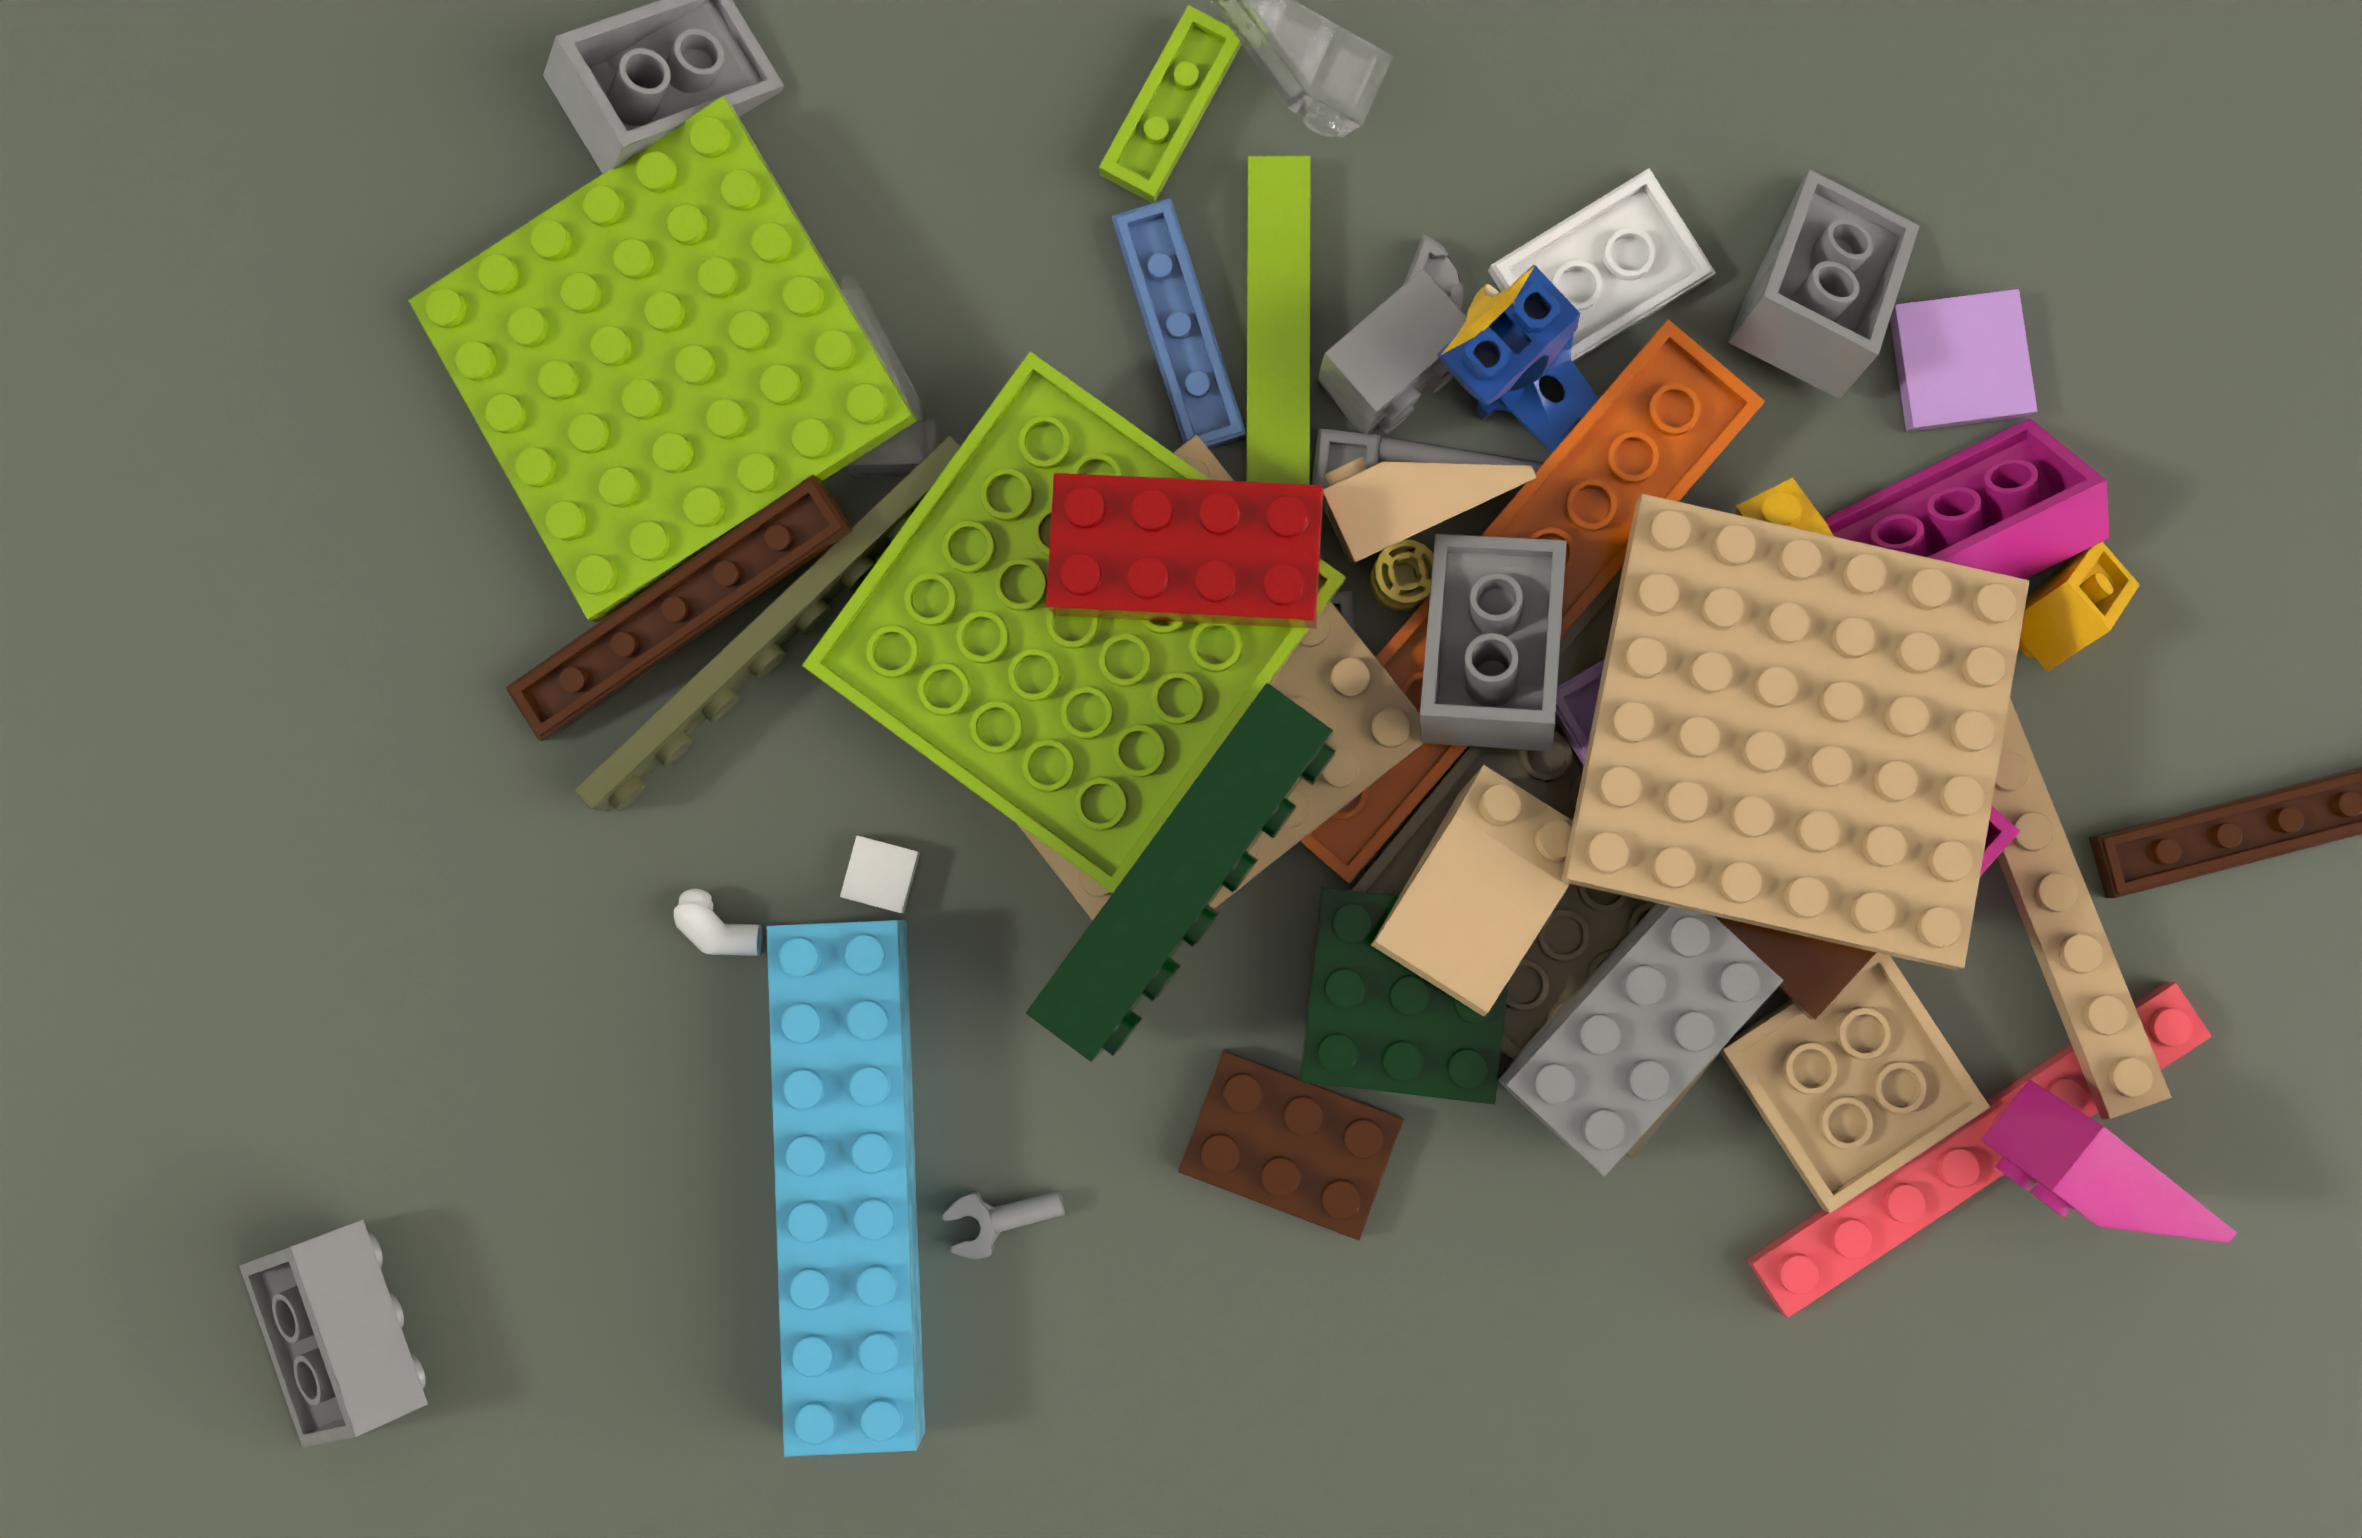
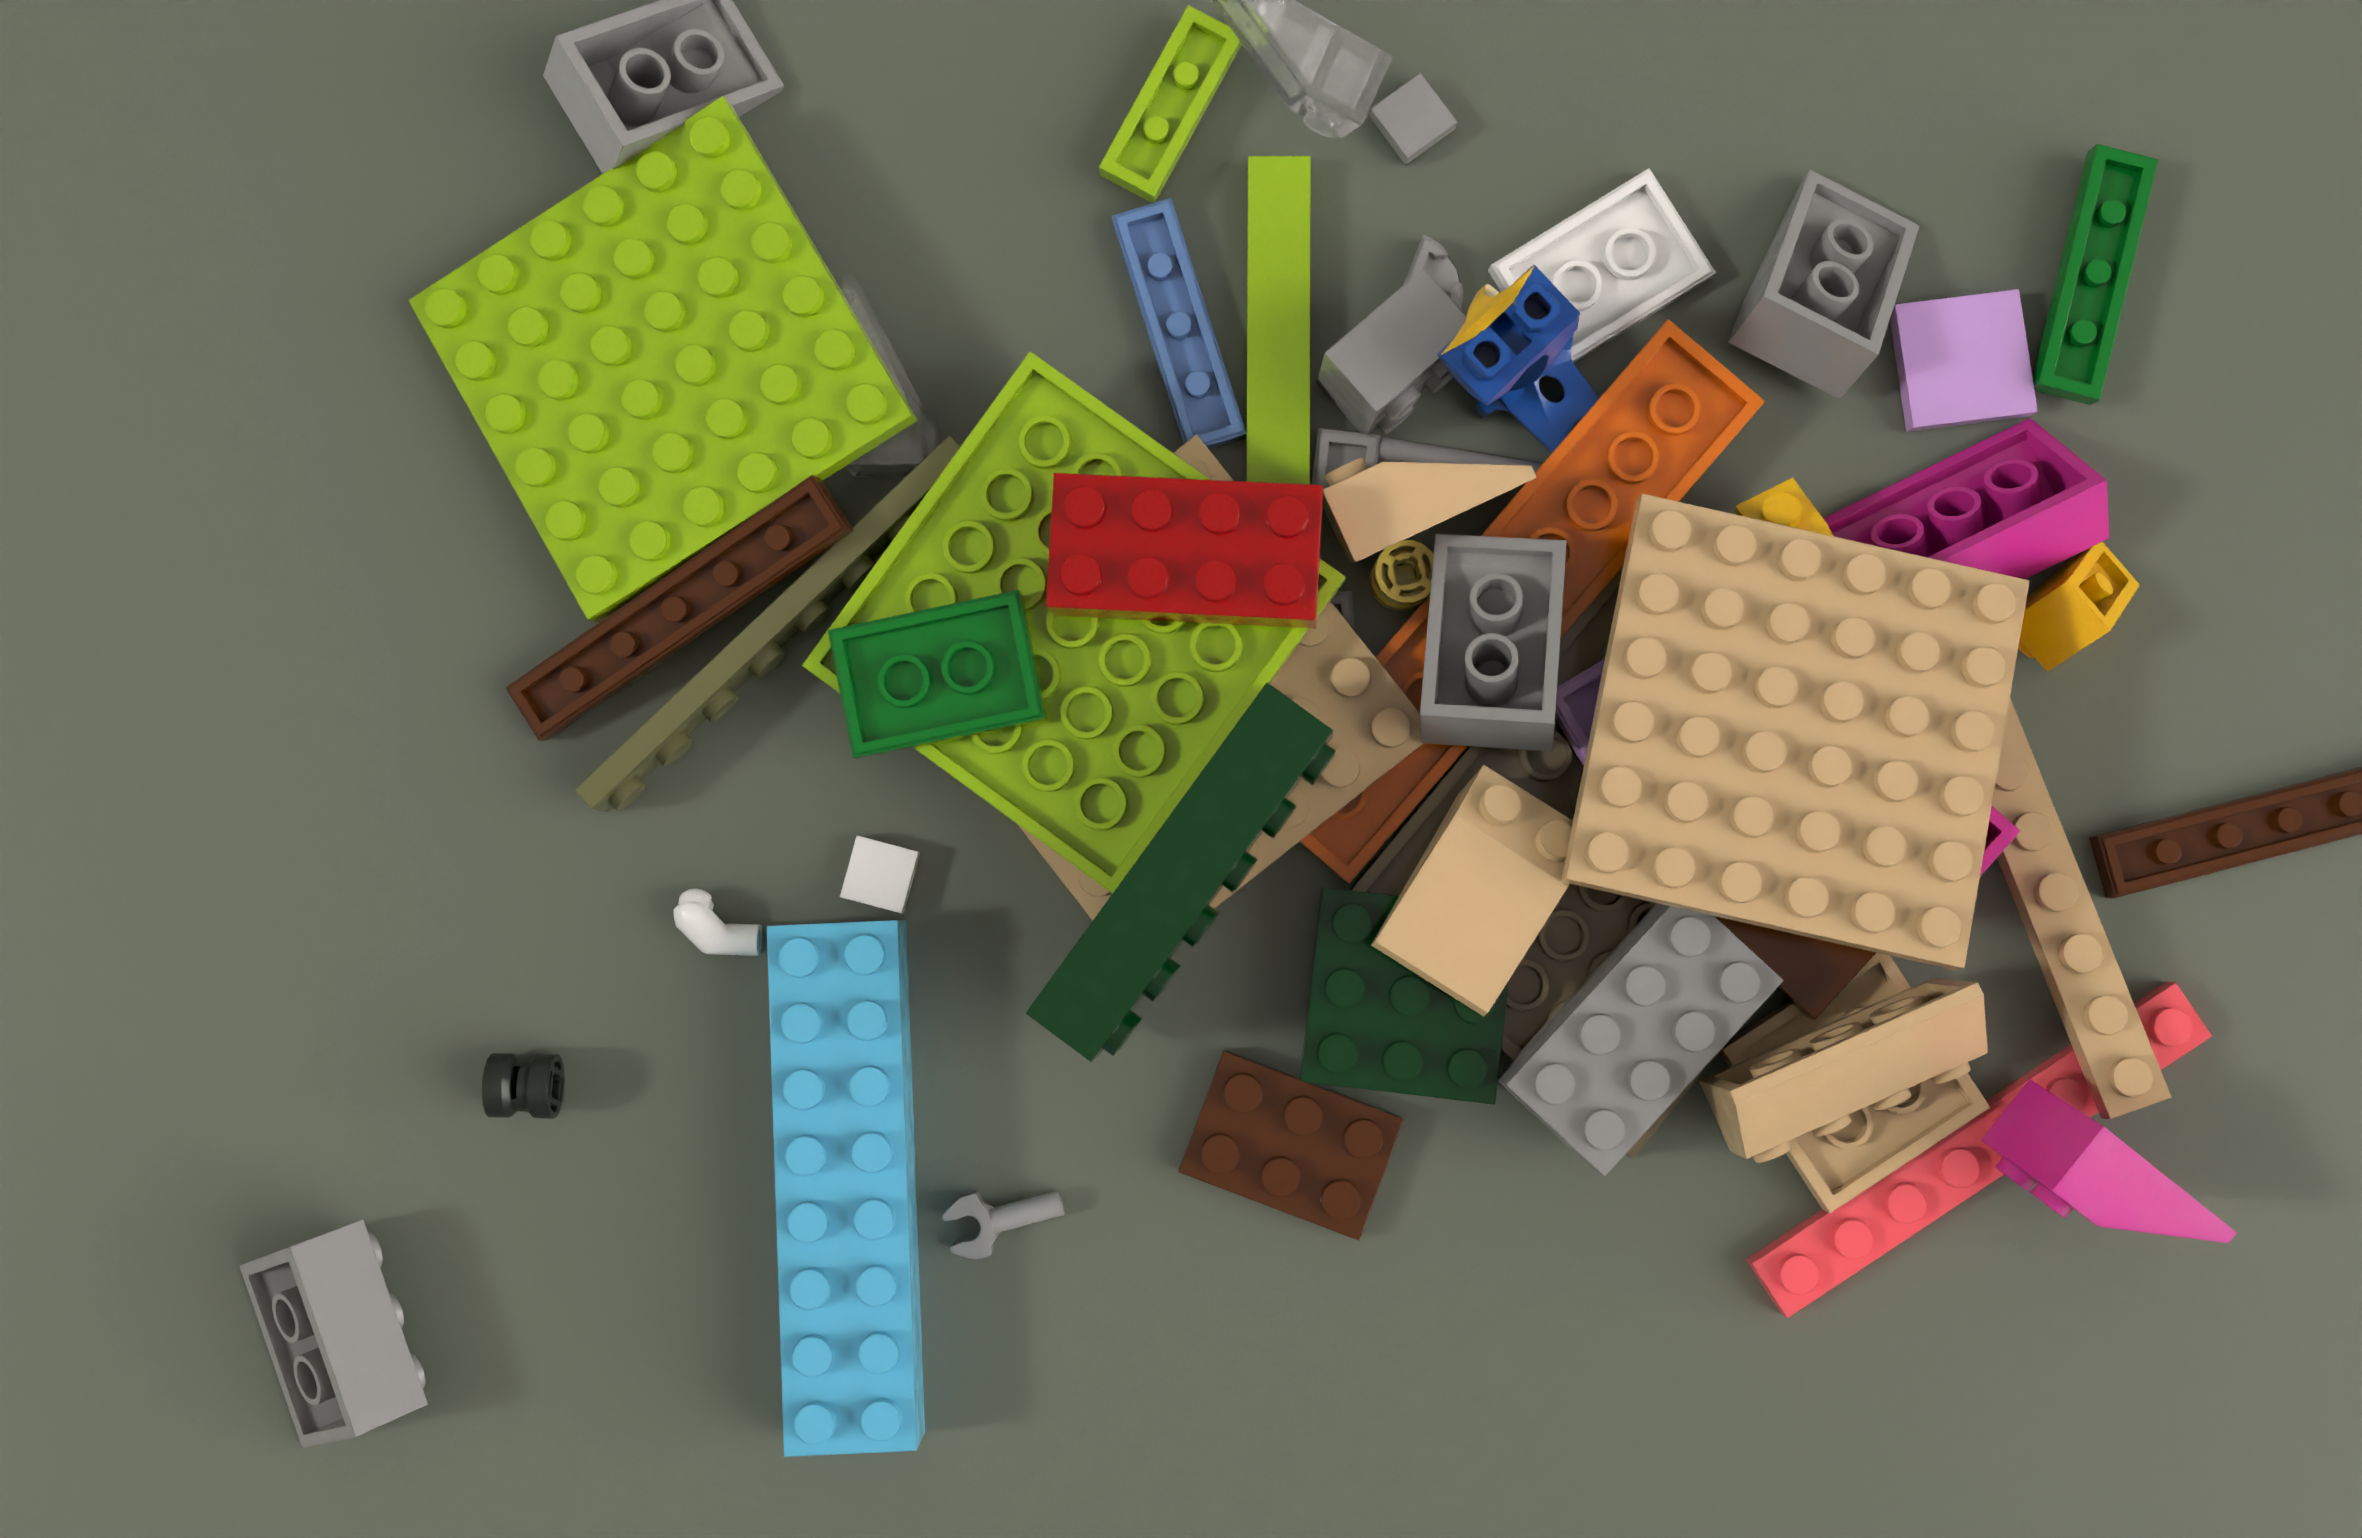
(523, 1085): none -> pearl dark grey wheel
(937, 674): none -> green tile
(1413, 118): none -> light grey tile
(1848, 1066): none -> tan slope
(2094, 274): none -> green plate

